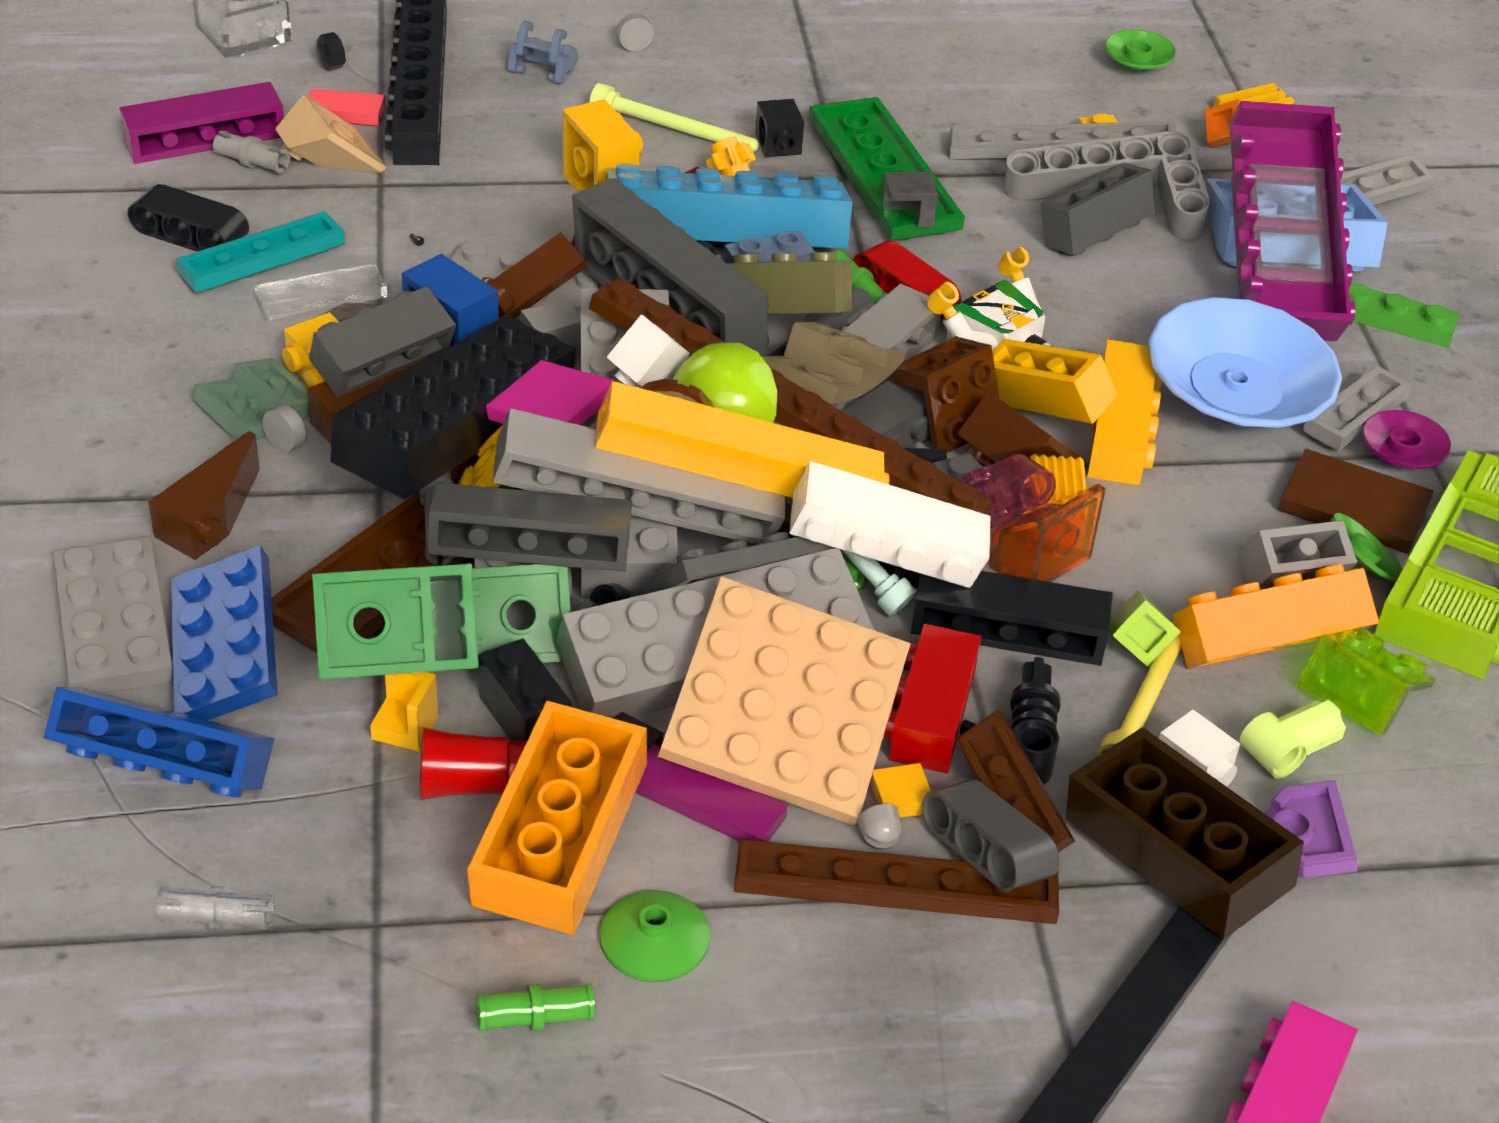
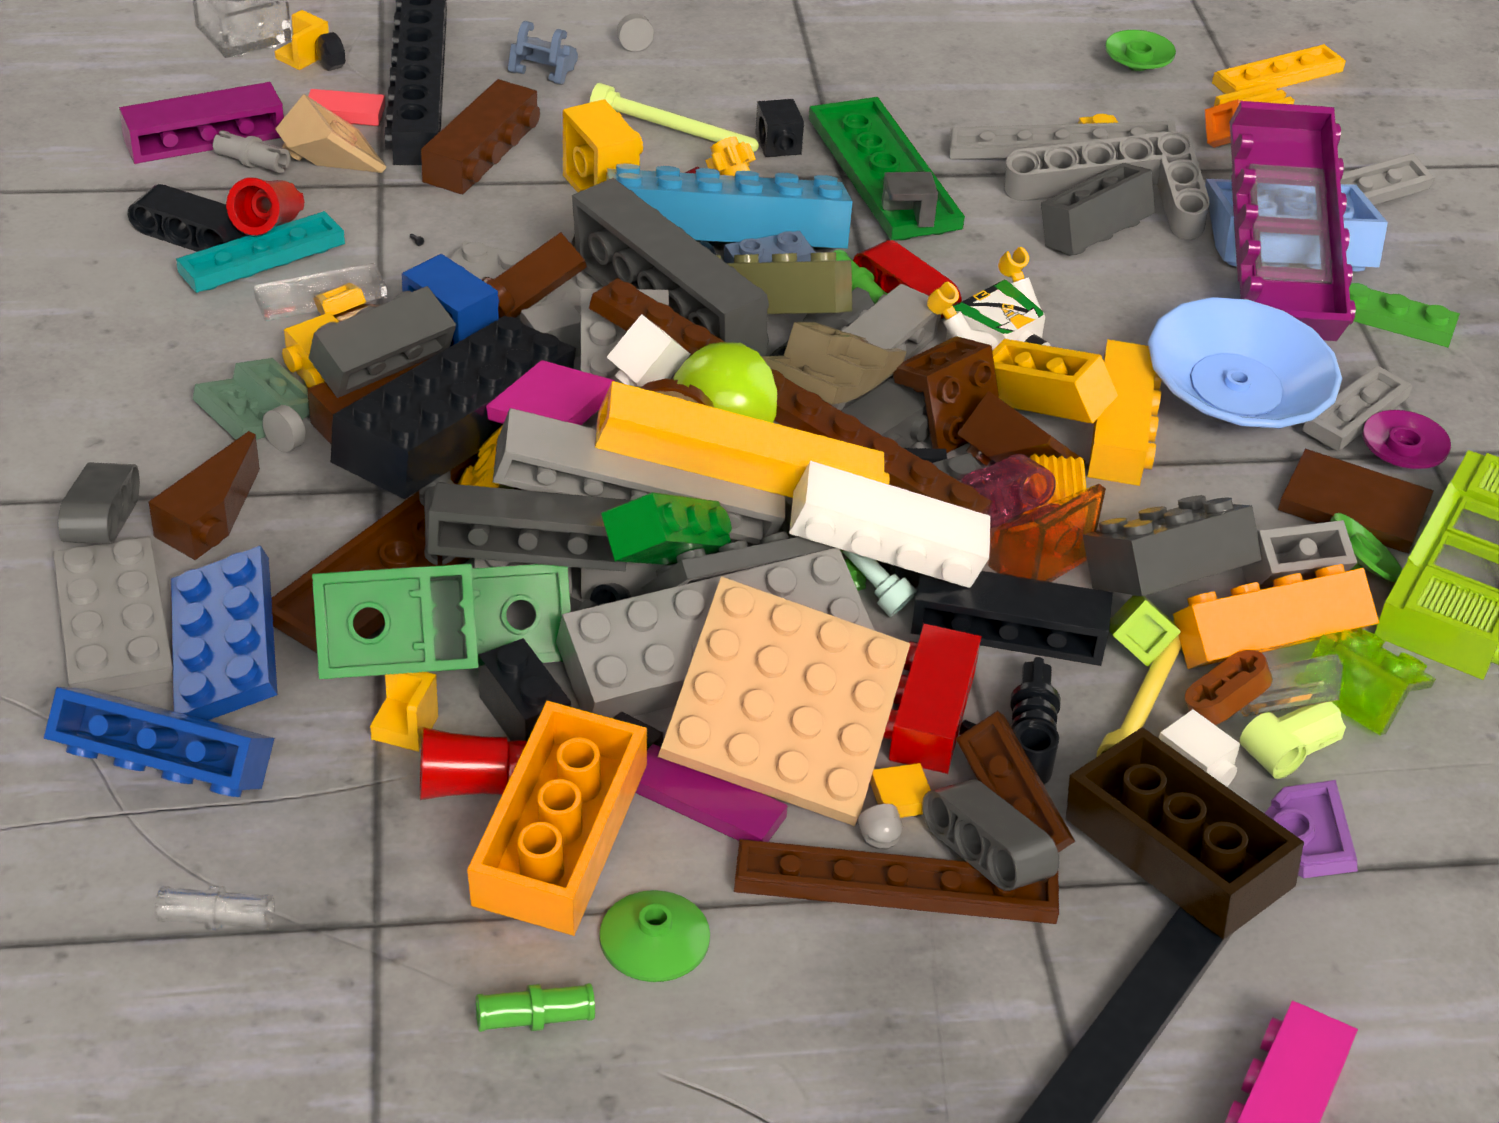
(99, 503): none -> dark grey beam
(260, 204): none -> red plant
(302, 49): none -> yellow panel
(339, 299): none -> yellow tile
(479, 136): none -> reddish brown brick
(664, 526): none -> green brick
(1171, 545): none -> dark grey brick
(1229, 686): none -> dark orange beam
(1281, 70): none -> yellow tile
(1299, 685): none -> clear tile

